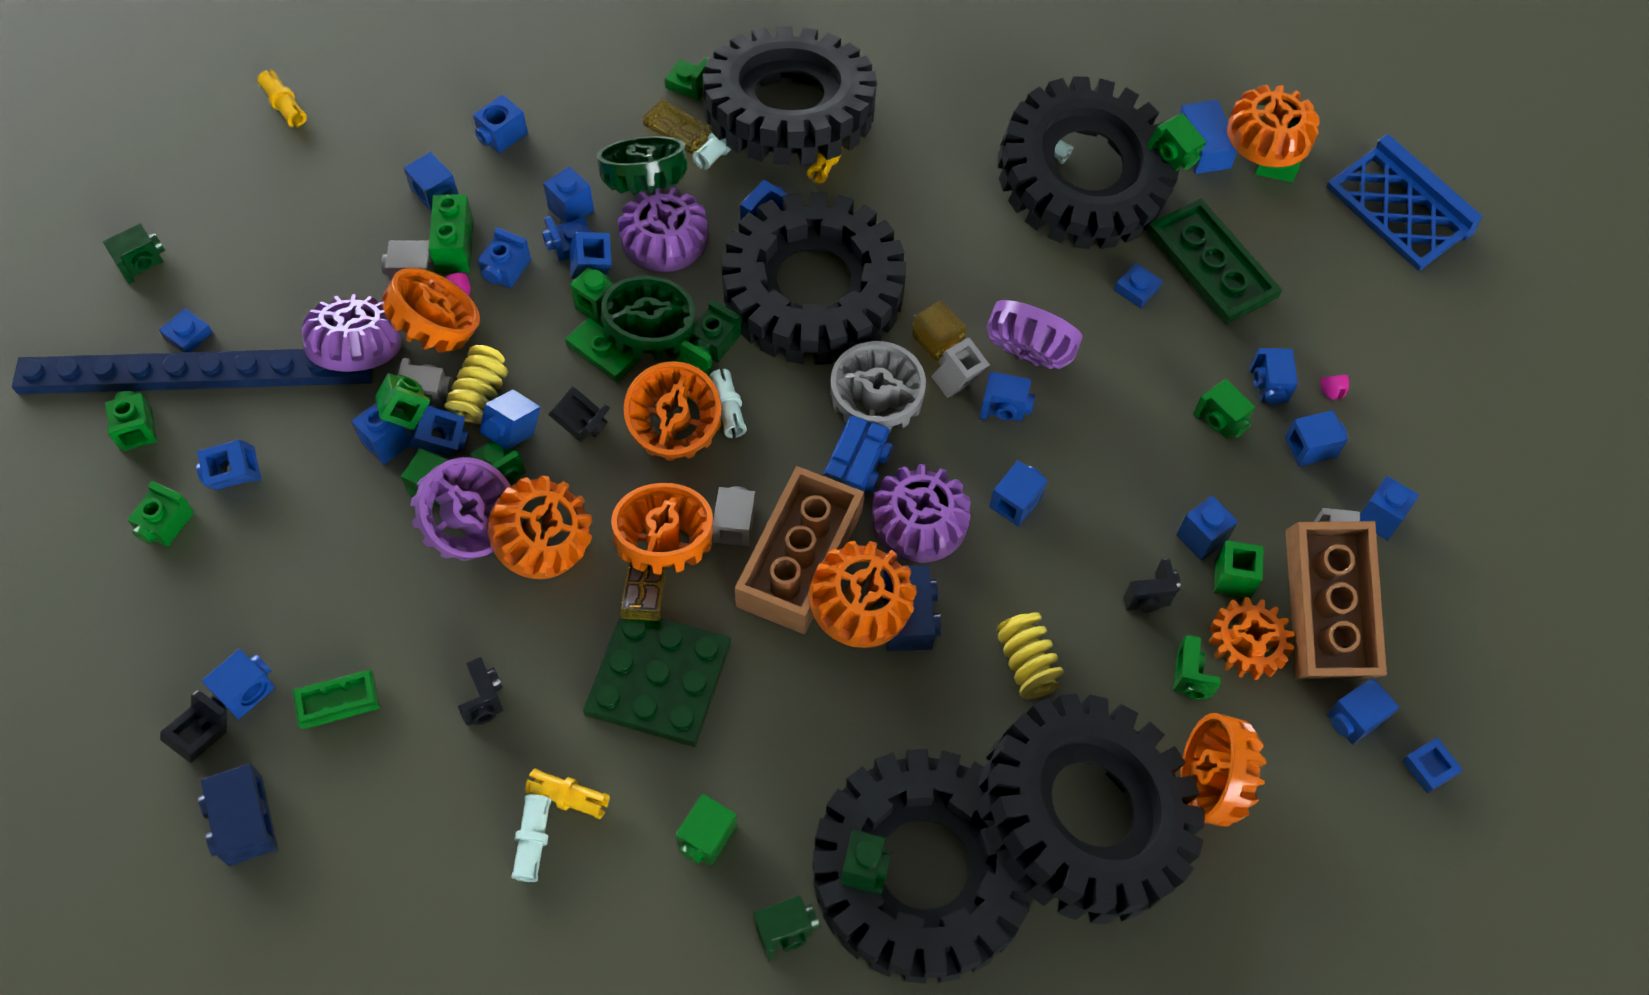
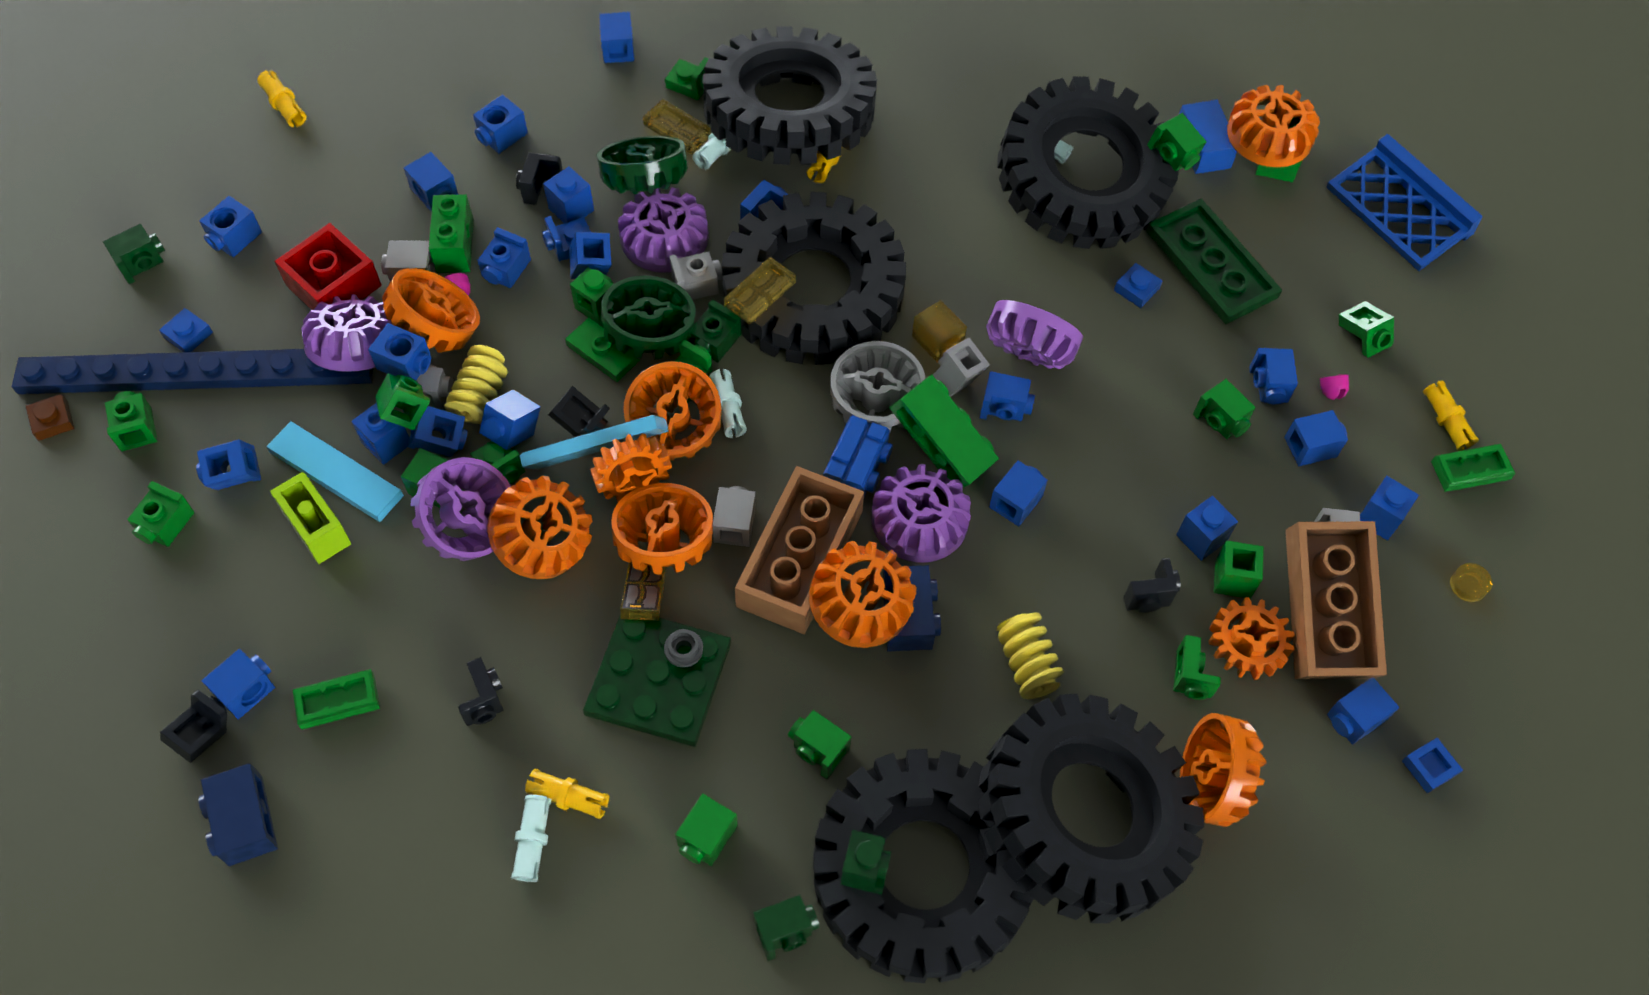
(49, 417): none -> reddish brown plate
(230, 227): none -> blue brick
(311, 517): none -> lime brick
(326, 268): none -> red brick
(335, 471): none -> medium azure tile
(395, 342): none -> blue brick
(536, 170): none -> black bracket
(592, 442): none -> medium azure tile
(616, 37): none -> blue brick
(630, 466): none -> orange gear
(681, 638): none -> dark grey plate
(696, 274): none -> light grey brick
(759, 290): none -> clear yellow tile
(820, 742): none -> green brick
(944, 431): none -> green brick
(1370, 325): none -> green bracket
(1450, 415): none -> yellow pin
(1471, 582): none -> clear yellow tile
(1472, 467): none -> green plate

